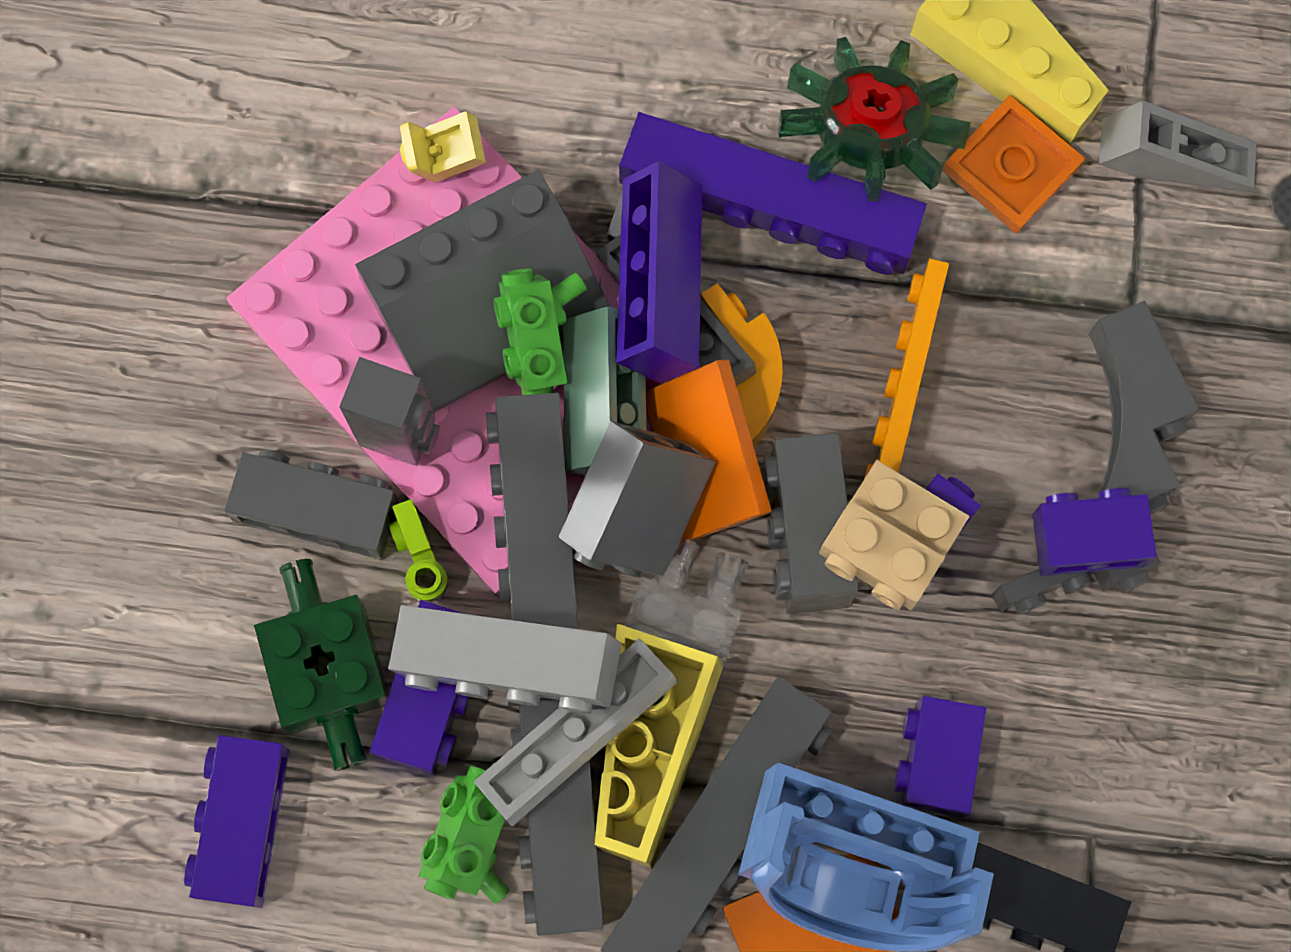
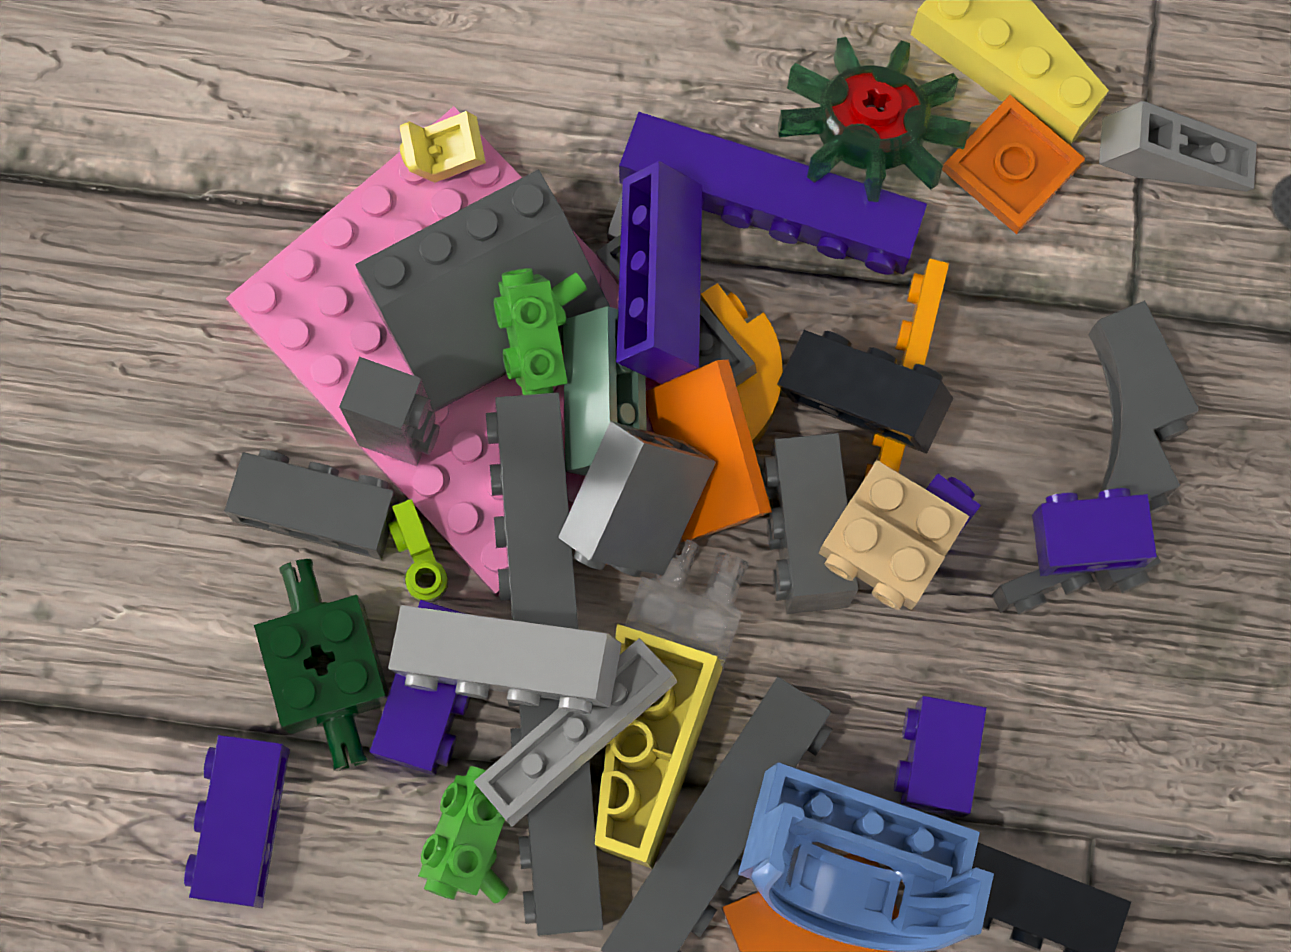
(866, 389): none -> black brick

